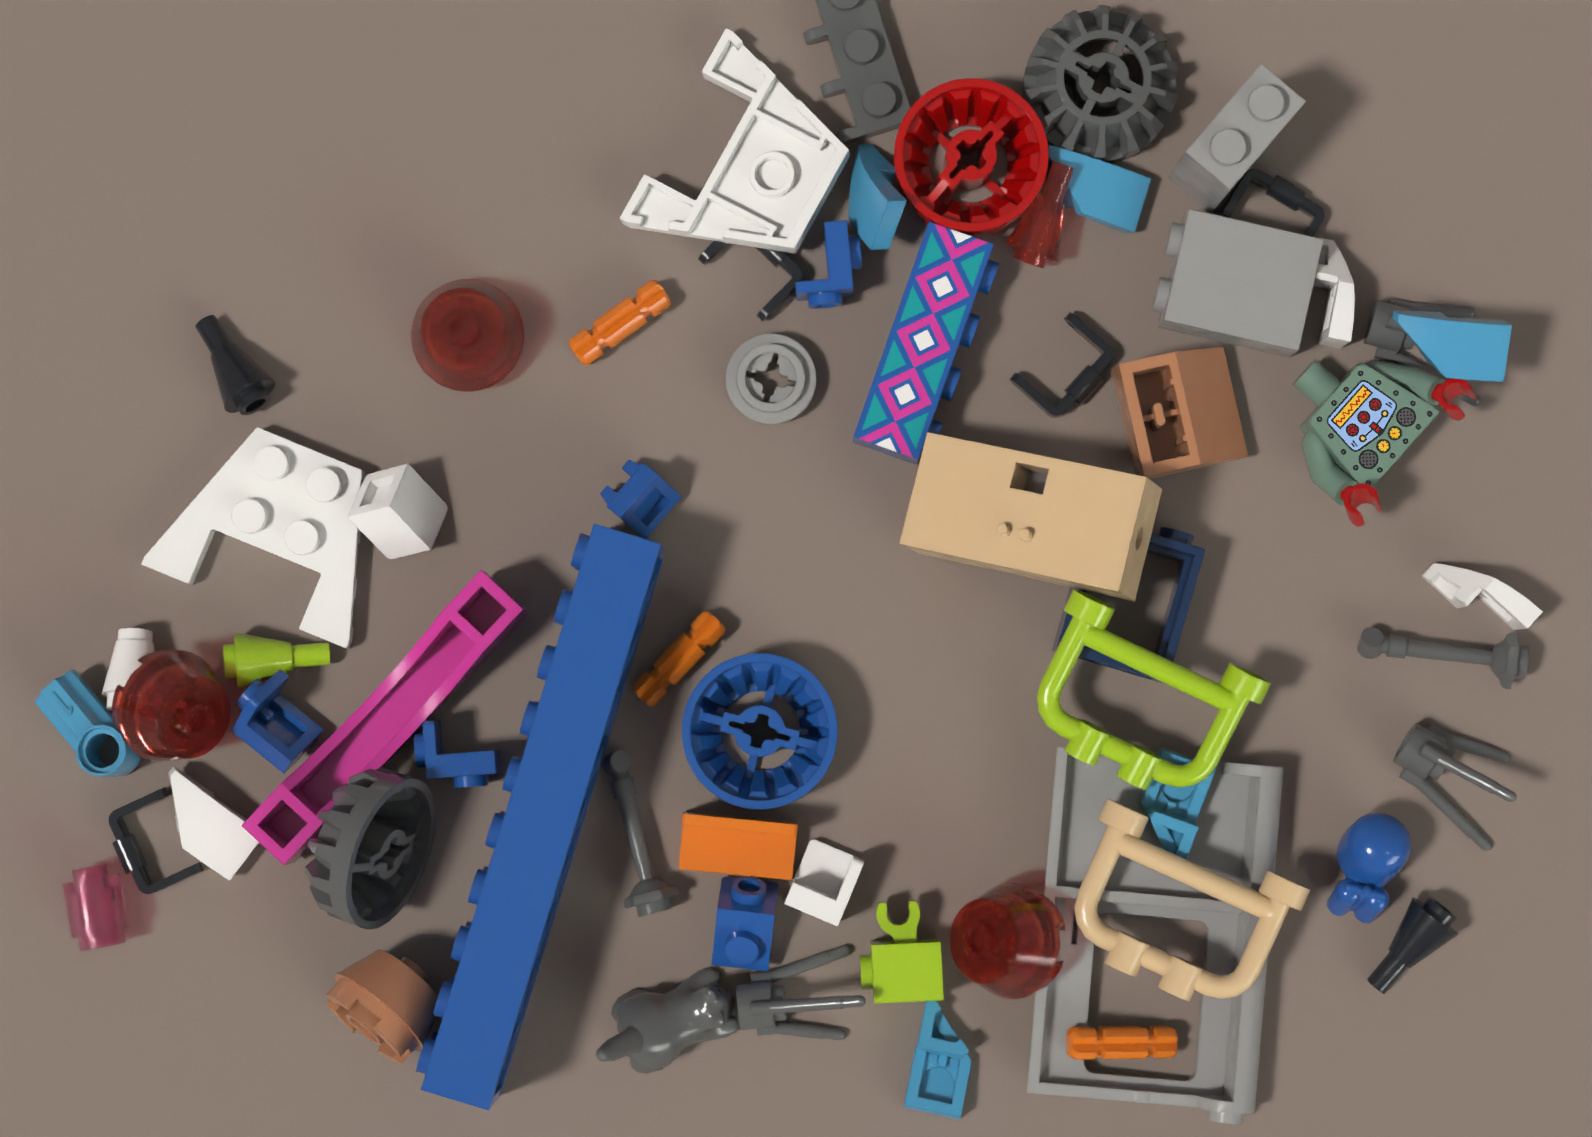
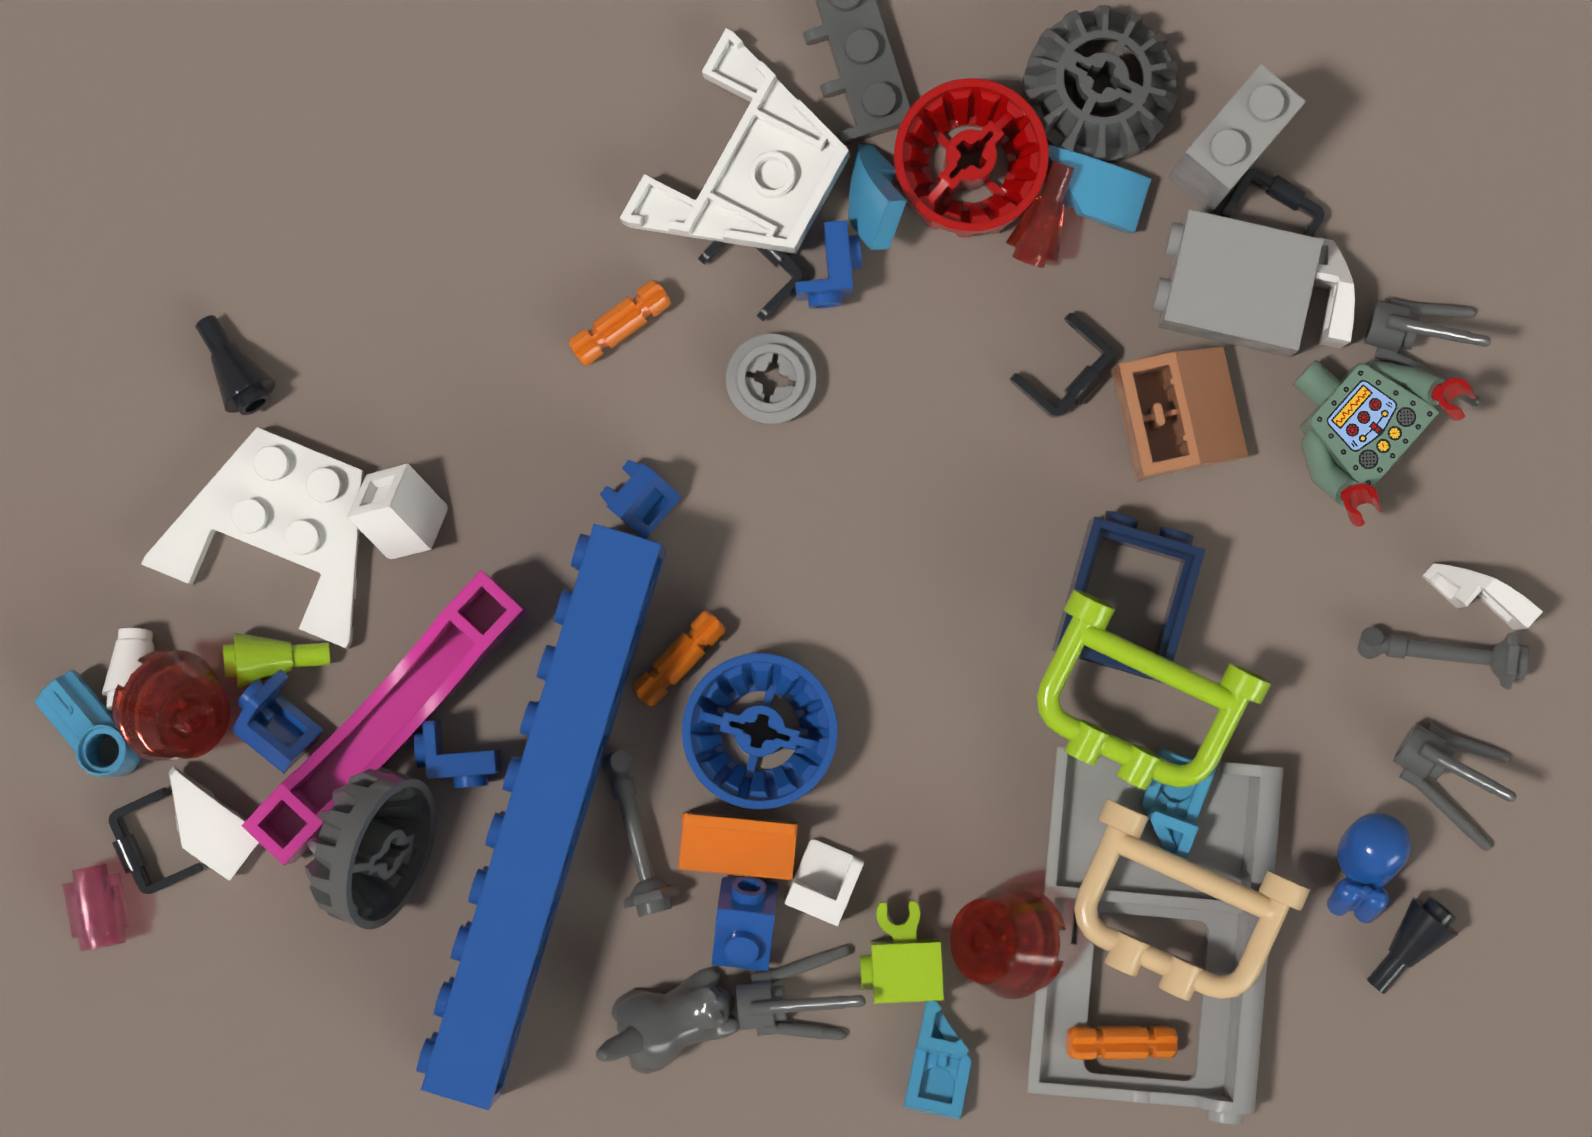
(385, 1003): nougat cone -> none
(467, 335): clear red cone -> none
(924, 341): brick -> none
(1031, 516): tan brick -> none
(1459, 345): dark azure slope -> none

